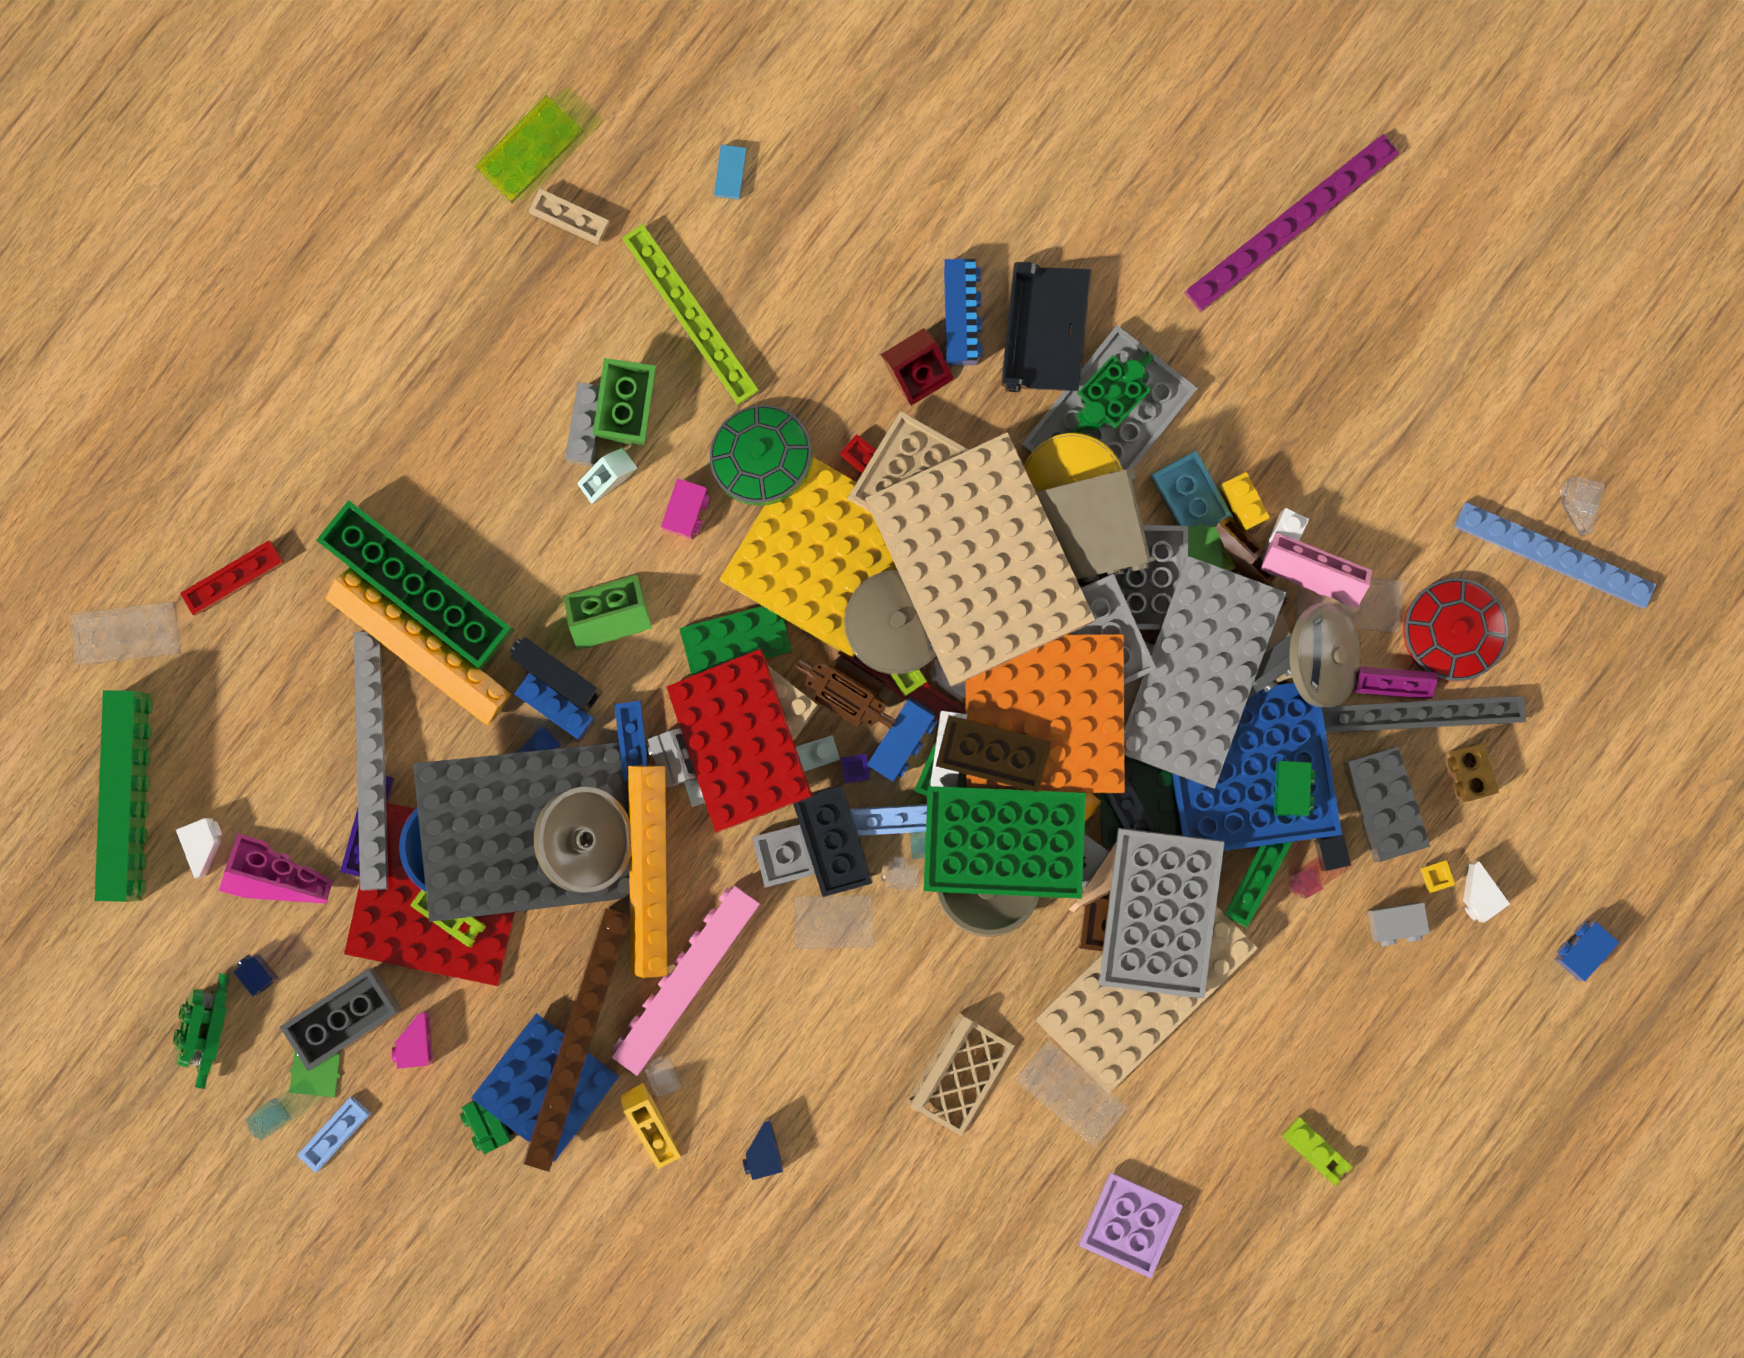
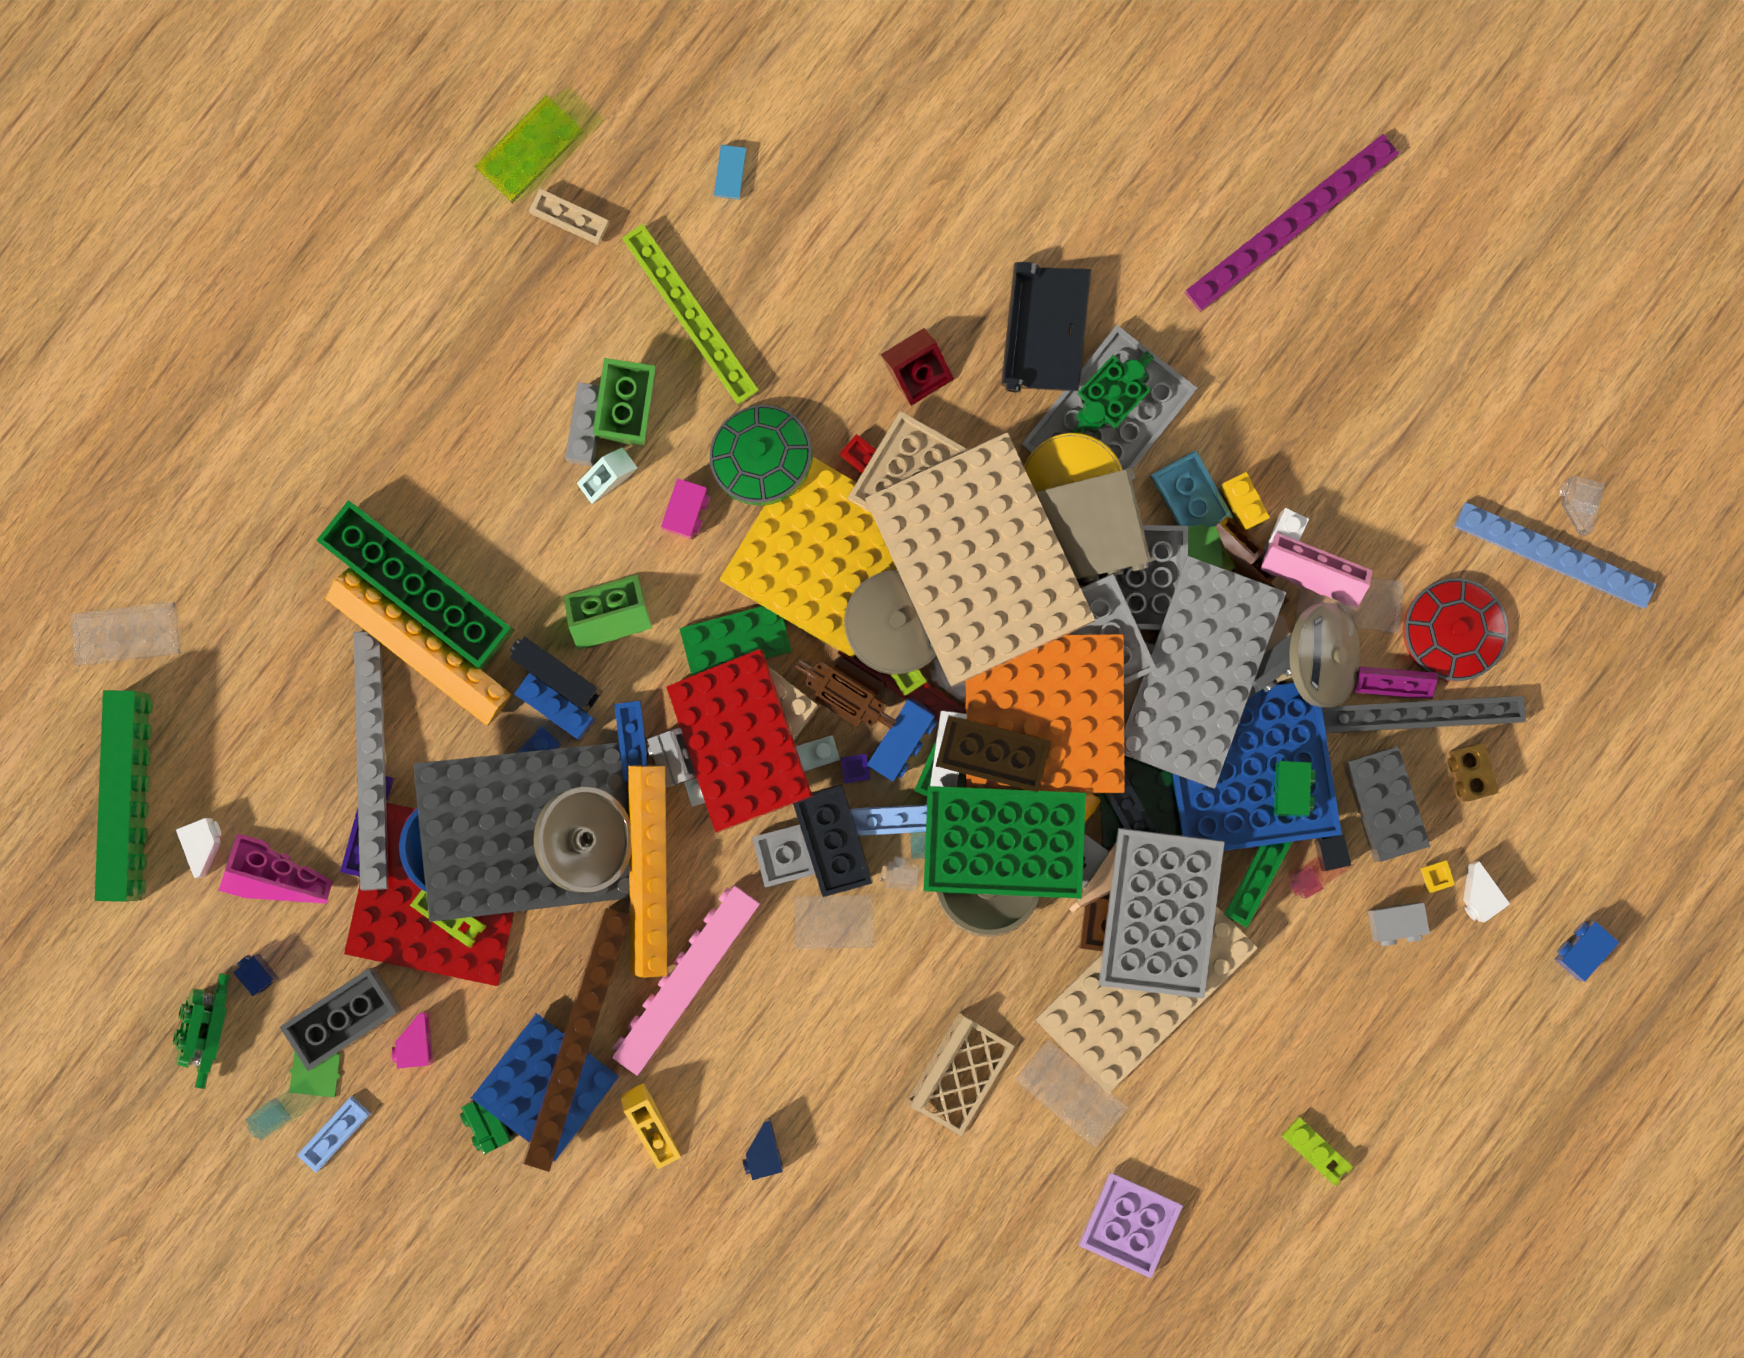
(231, 578): red plate -> none
(663, 1076): clear brick -> none
(961, 312): blue brick -> none

